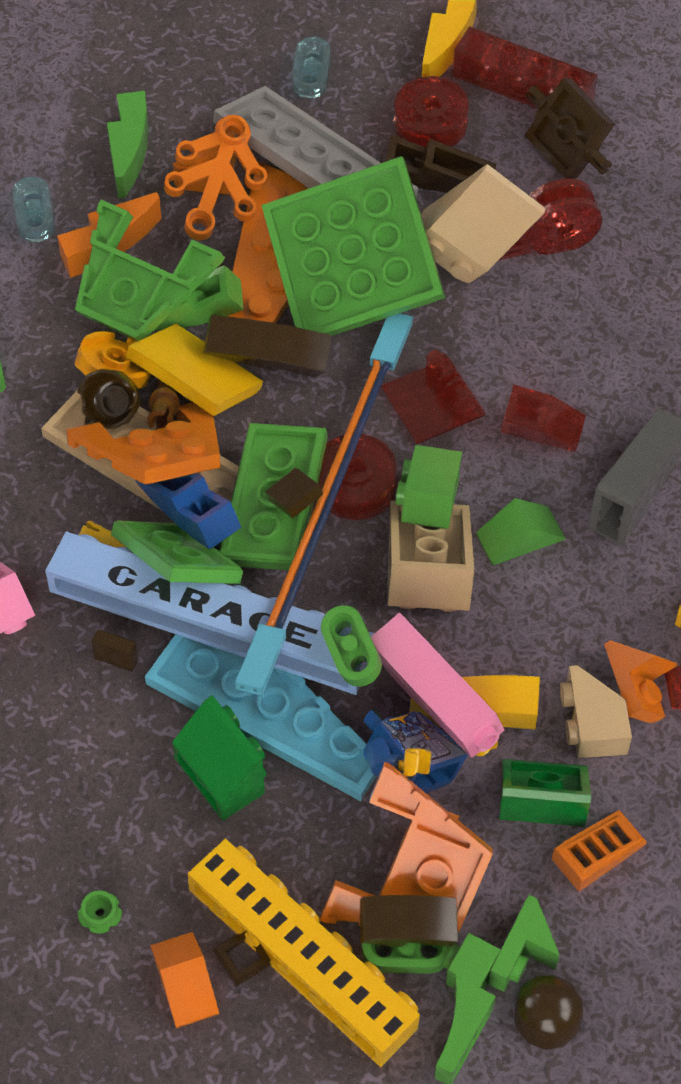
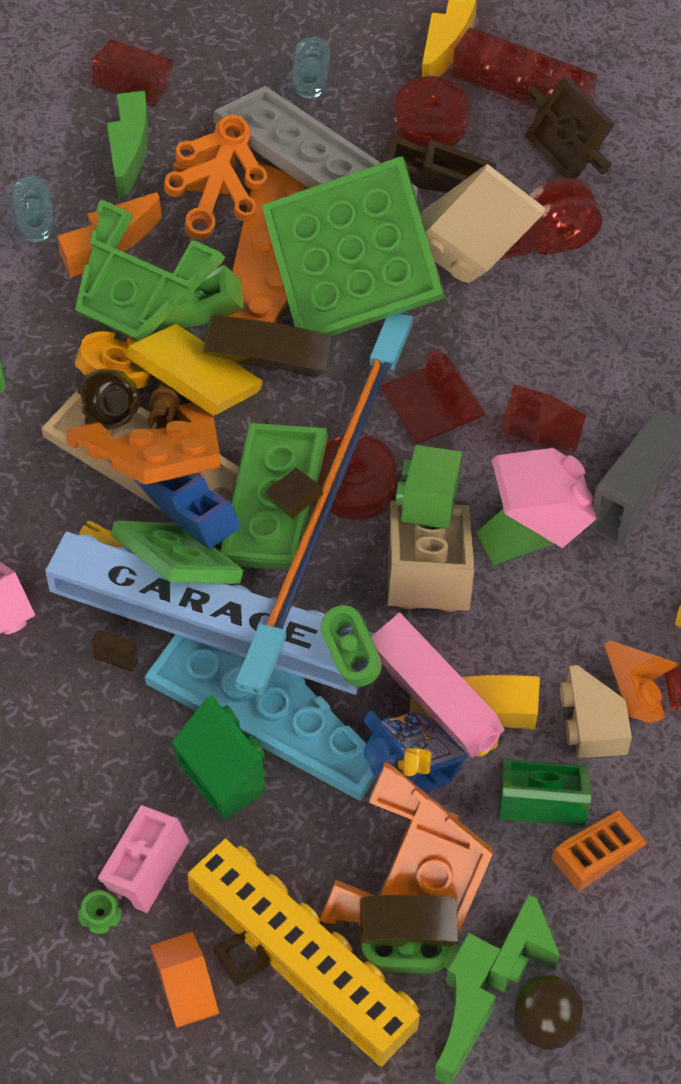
(130, 69): none -> clear red hinge
(144, 857): none -> bright pink hinge
(545, 493): none -> bright pink slope

